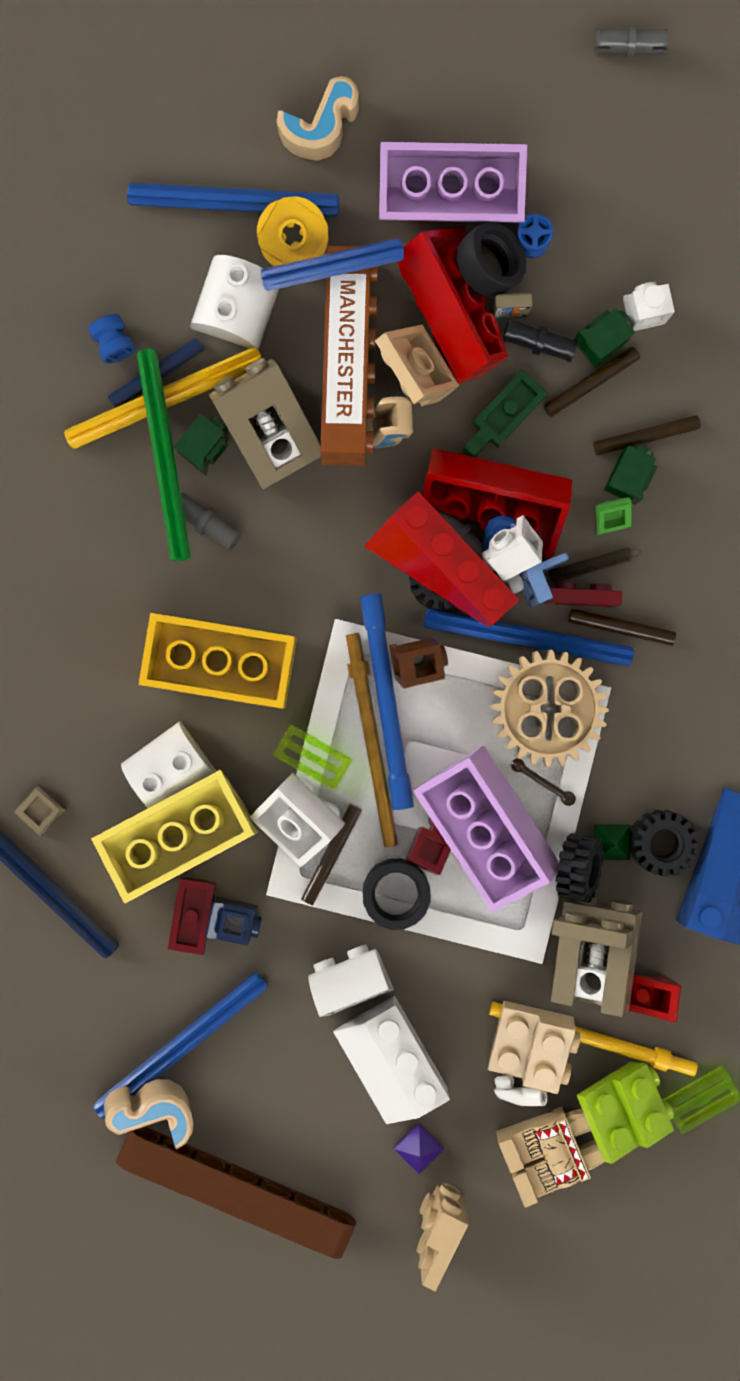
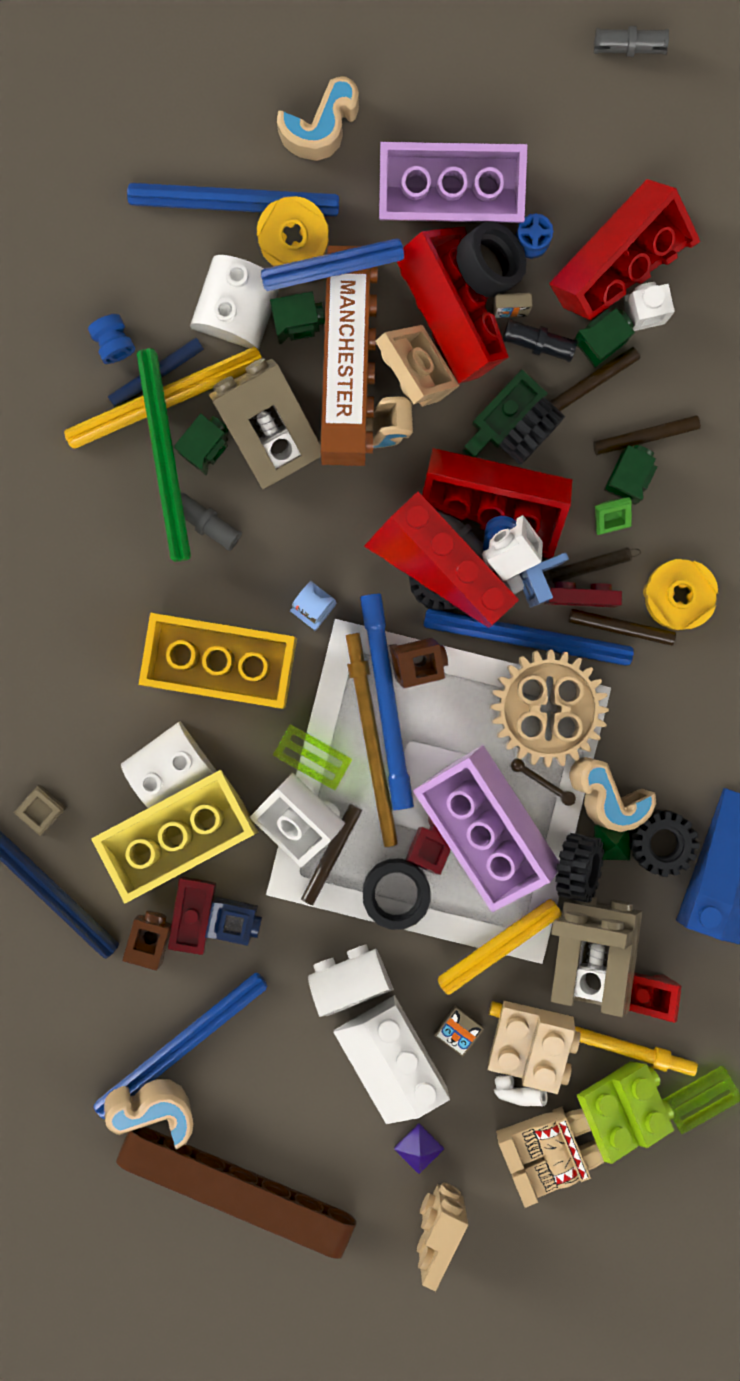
(140, 950): none -> reddish brown brick
(297, 316): none -> dark green window
(313, 605): none -> light blue leg
(458, 1030): none -> tile
(499, 946): none -> yellow axle
(532, 430): none -> black tyre
(603, 799): none -> tan animal
(625, 250): none -> red wedge
(701, 595): none -> yellow plate

